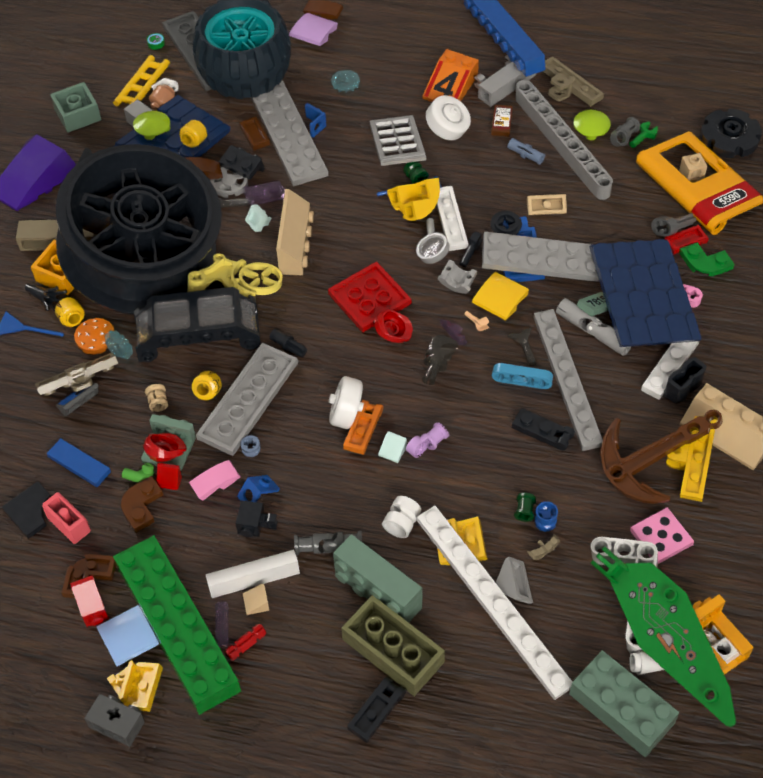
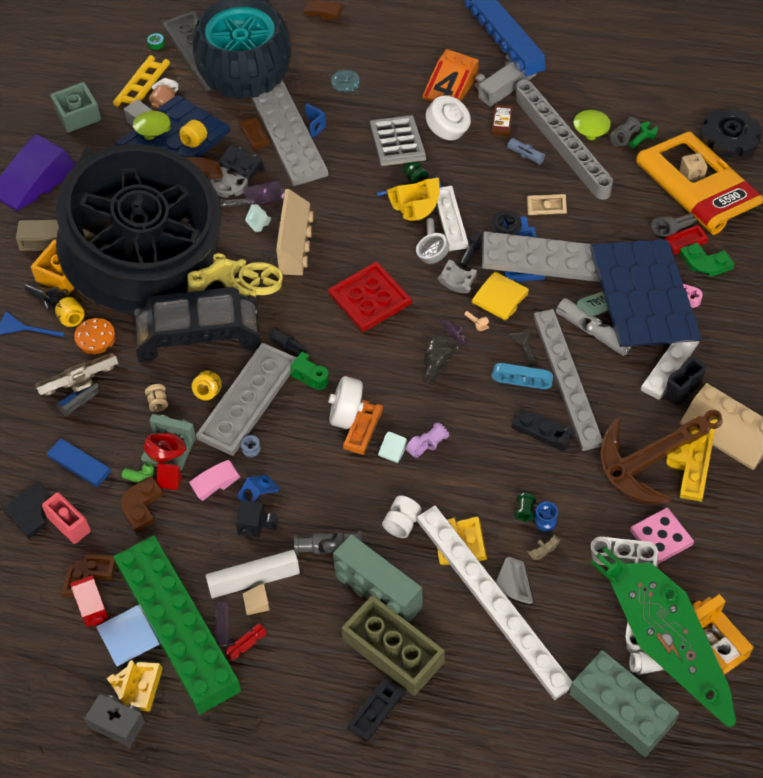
(118, 344): clear light blue gear -> none
(309, 373): none -> green leg
(313, 29): lavender slope -> none
(393, 326): red hat -> none
(568, 81): dark tan plate -> none

